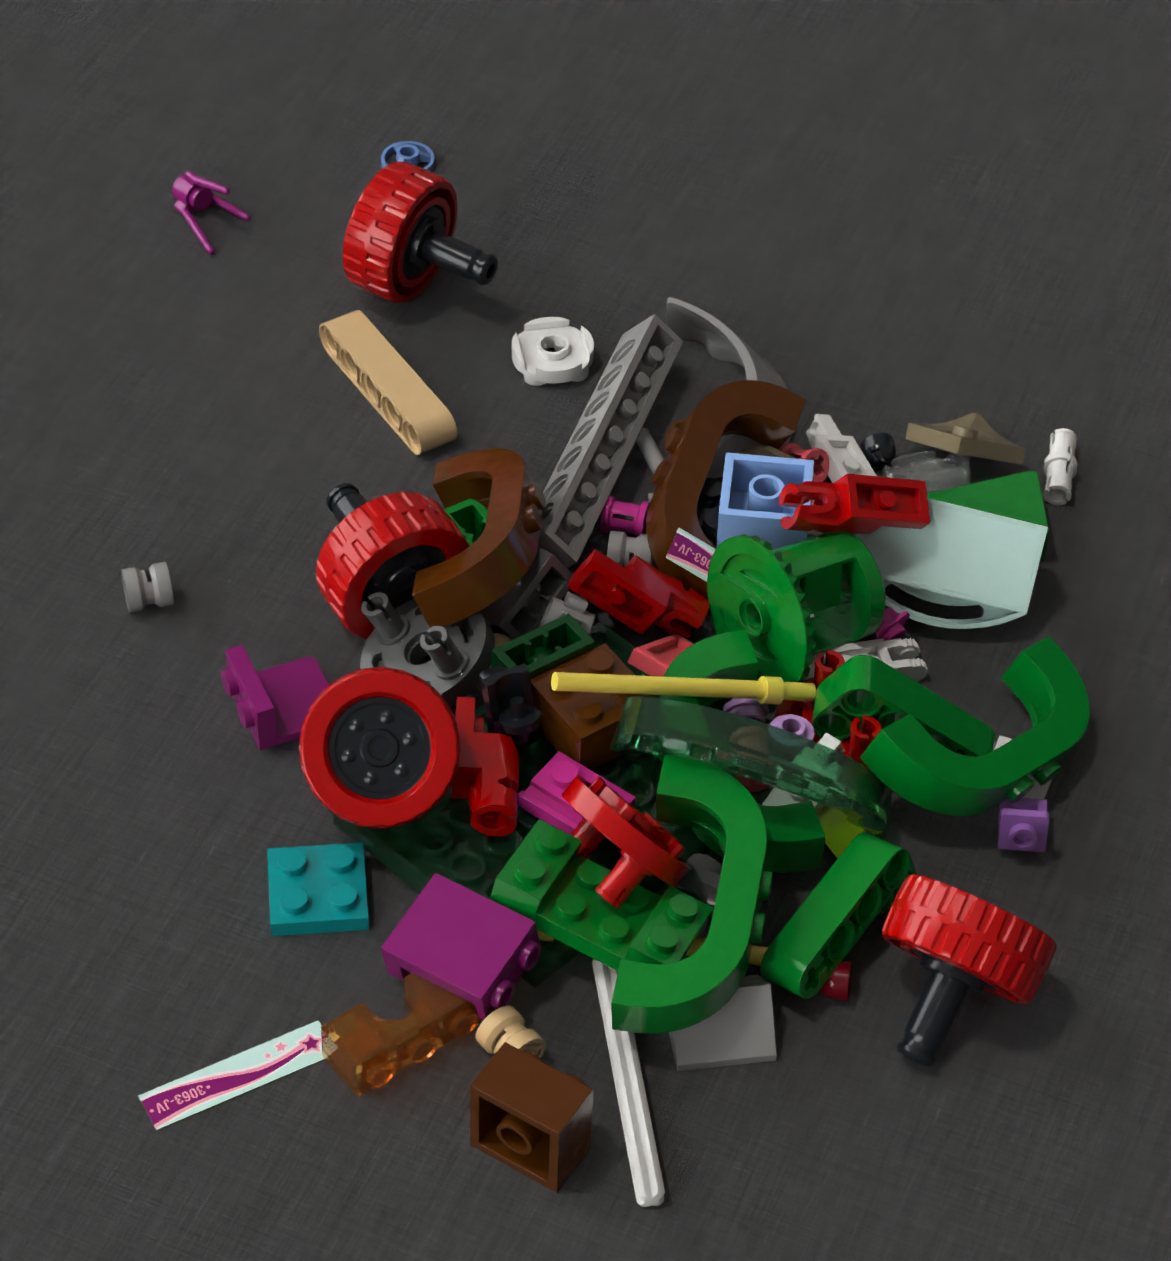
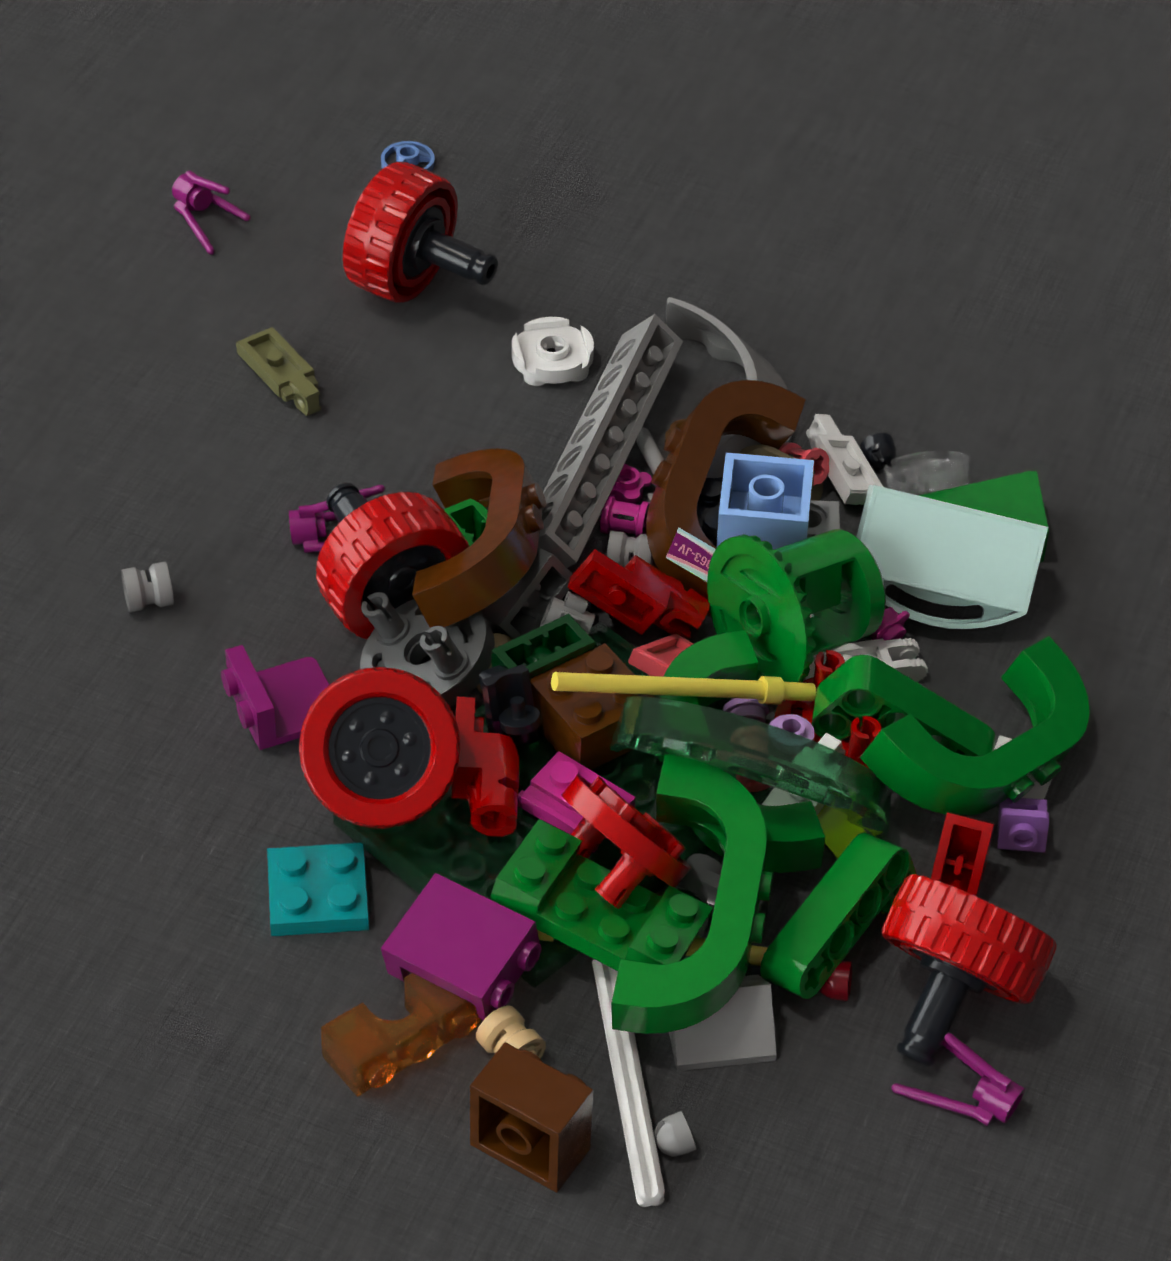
(233, 1076): sticker -> none
(281, 369): none -> olive hinge
(309, 521): none -> magenta plant
(388, 382): tan beam -> none
(630, 485): none -> dark pink plate
(674, 1135): none -> light grey hinge
(856, 504): red plate -> none
(963, 852): none -> red slope
(968, 437): dark tan plate -> none
(995, 1092): none -> magenta plant
(1060, 466): white pin -> none

